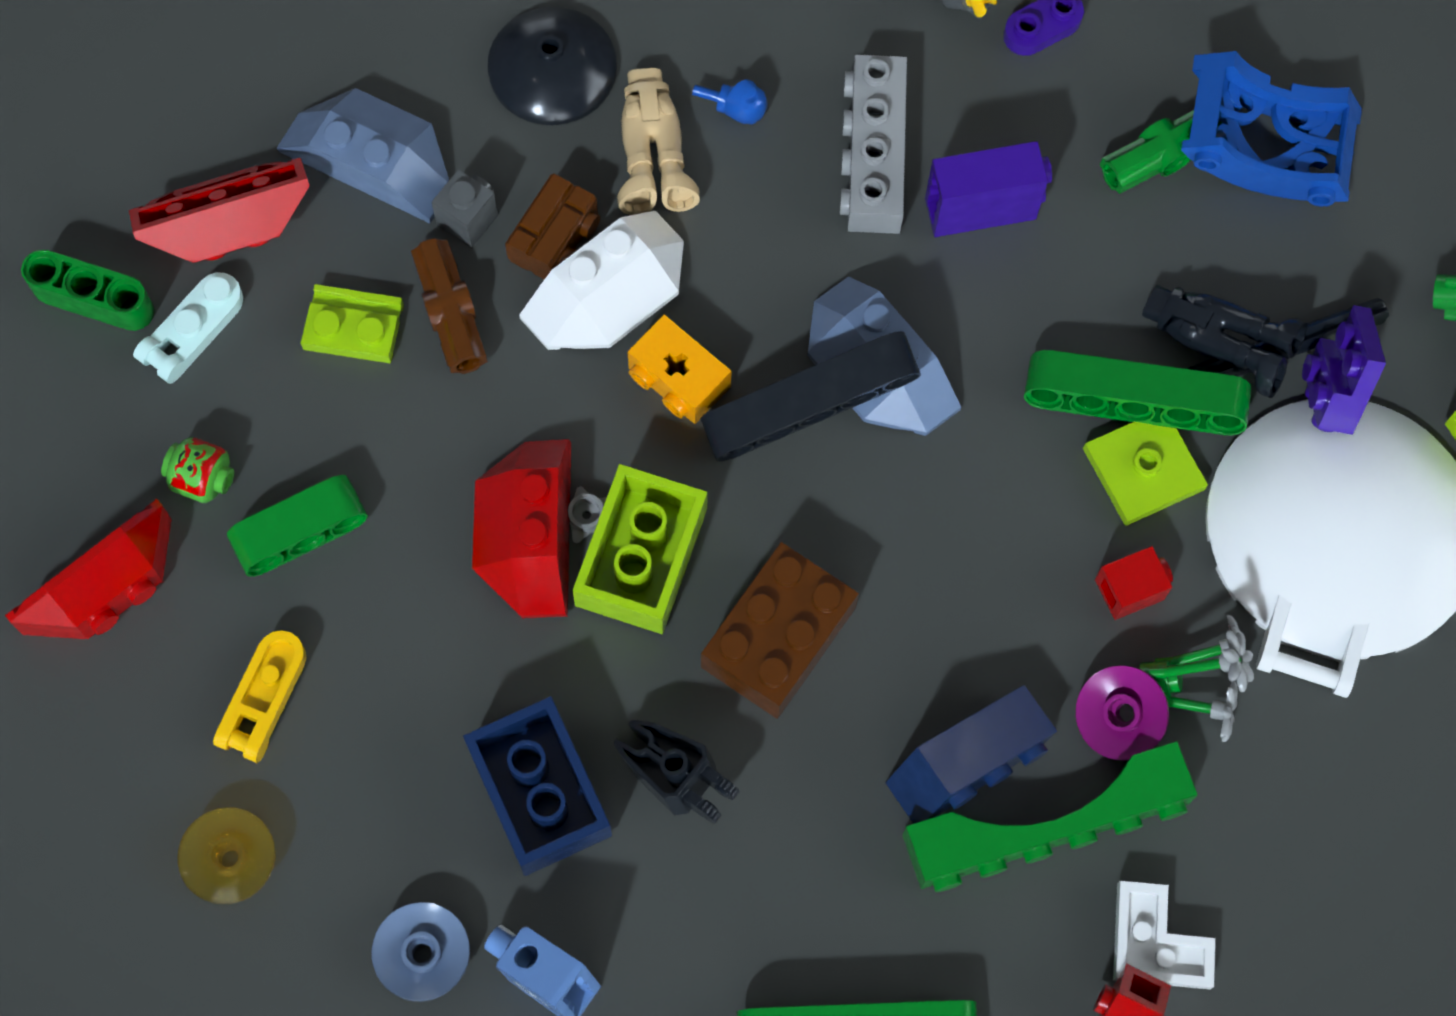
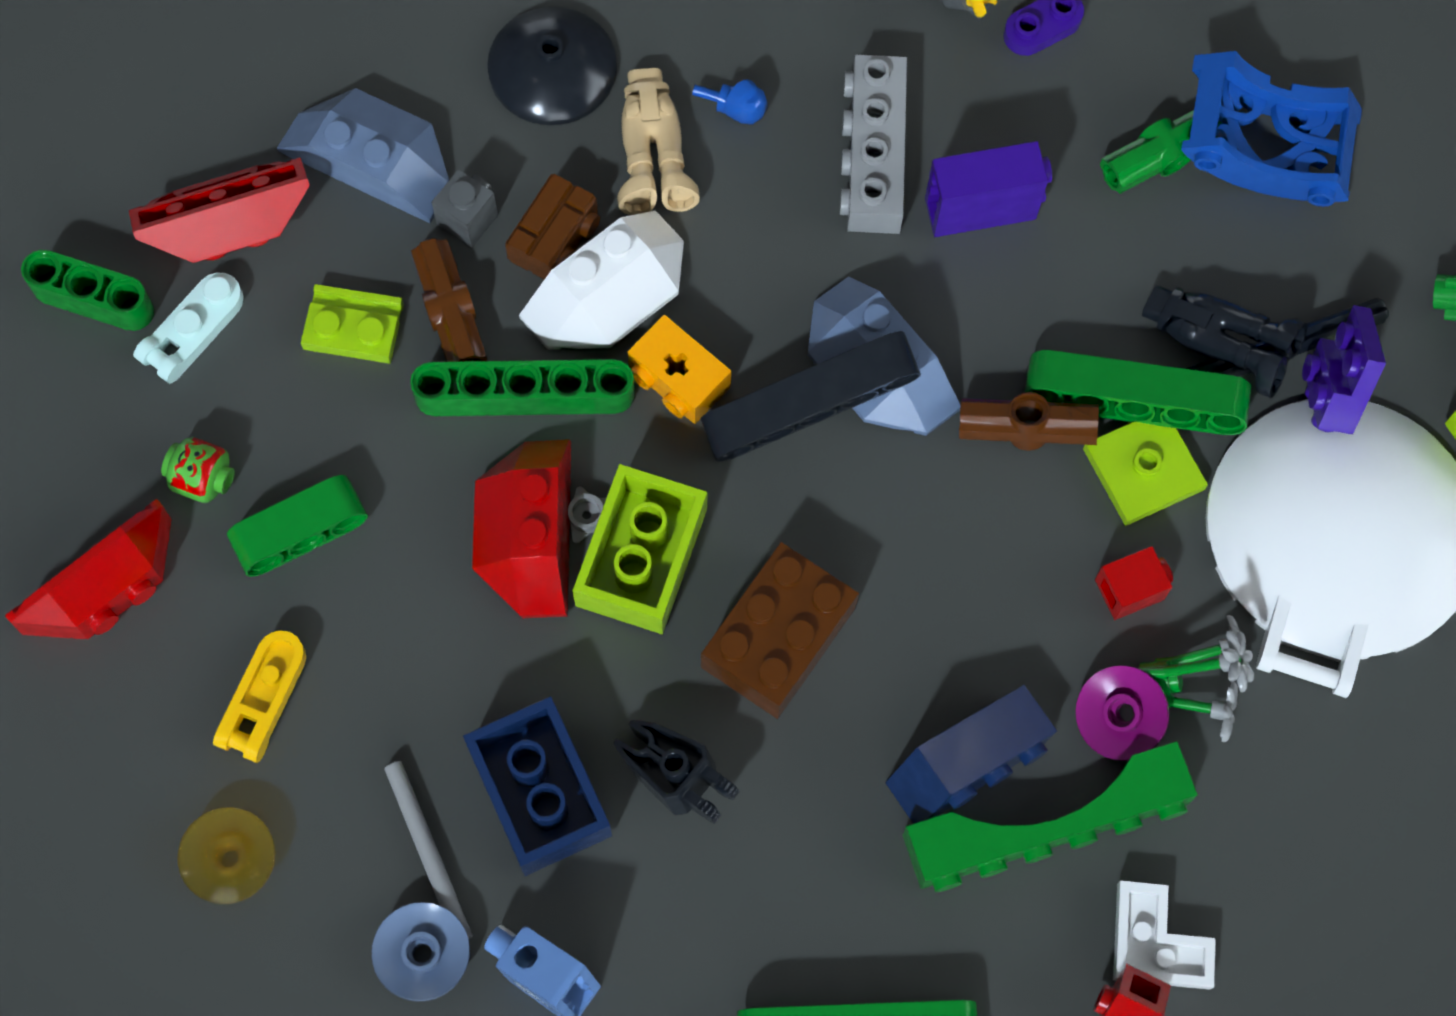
(424, 841): none -> light grey bar
(505, 375): none -> green beam
(1053, 421): none -> reddish brown piece

